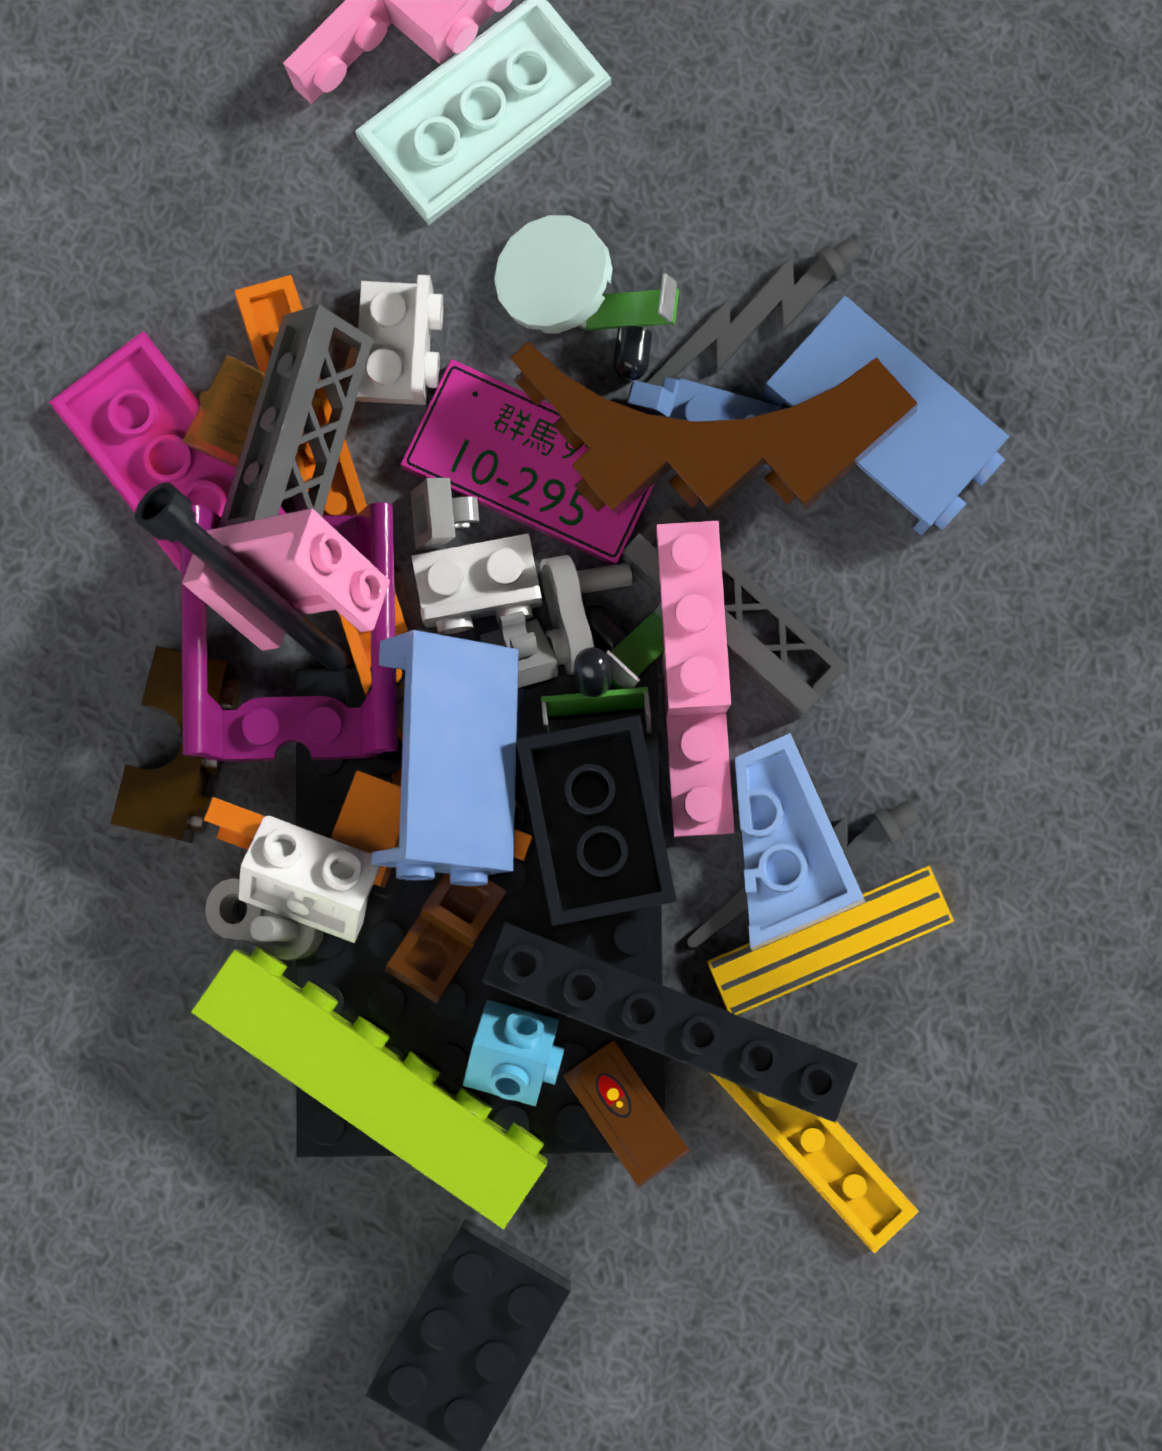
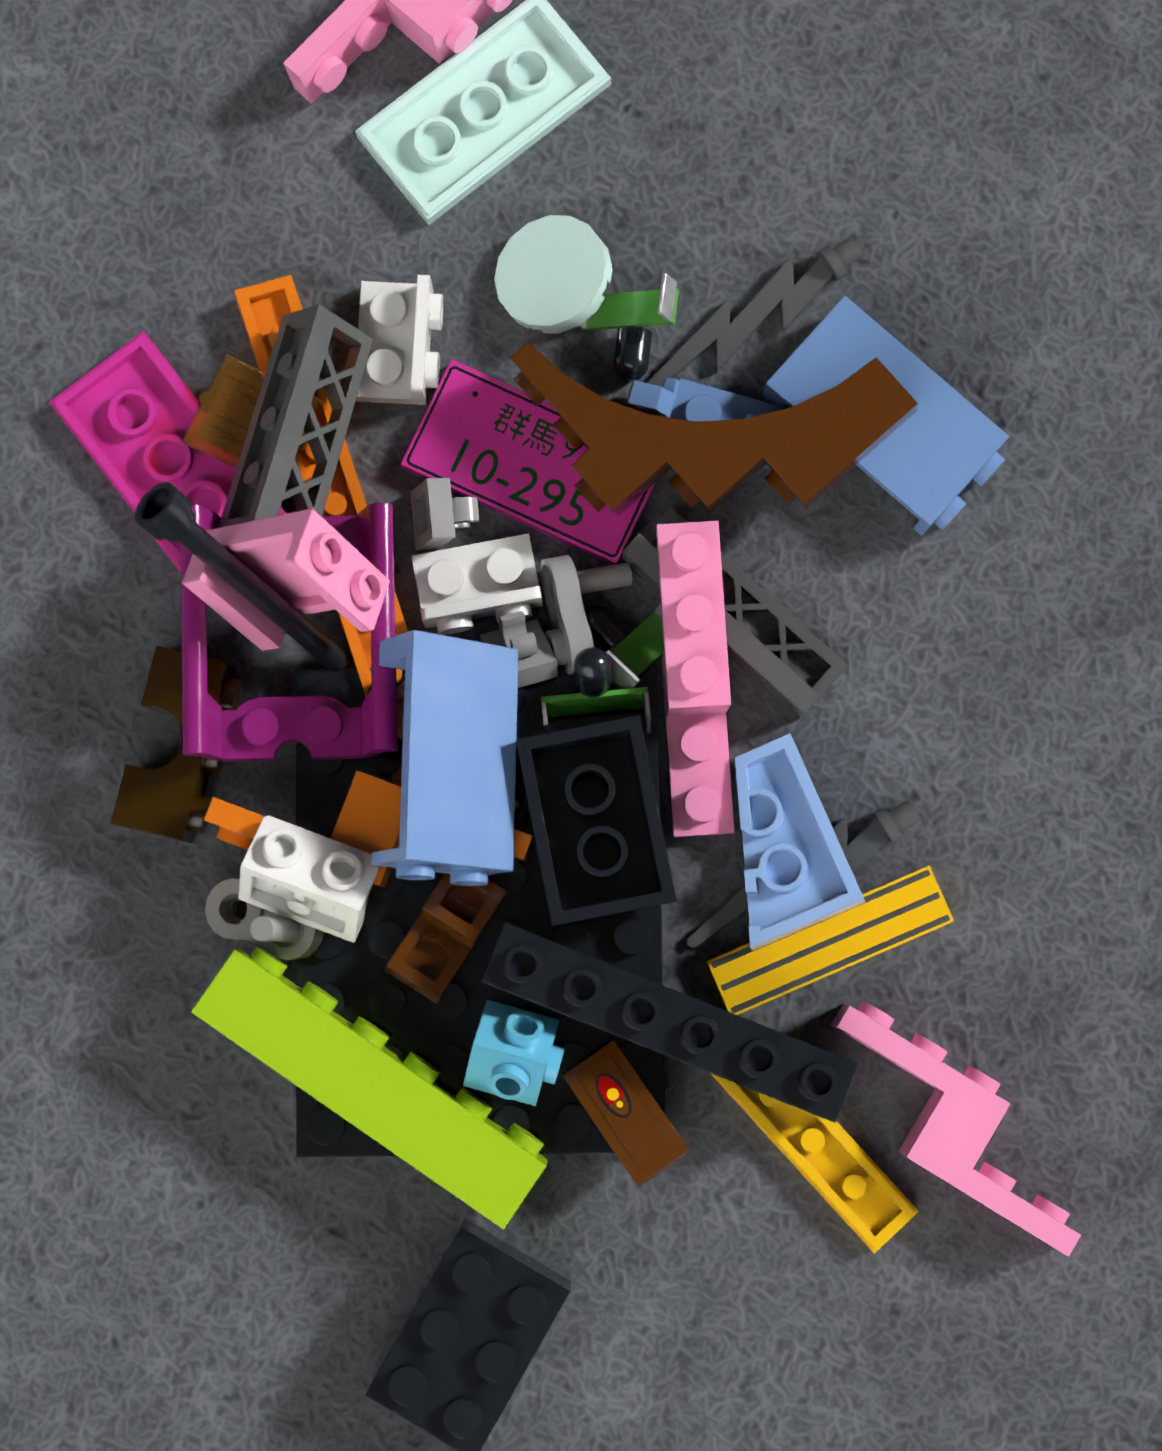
(956, 1125): none -> bright pink bracket

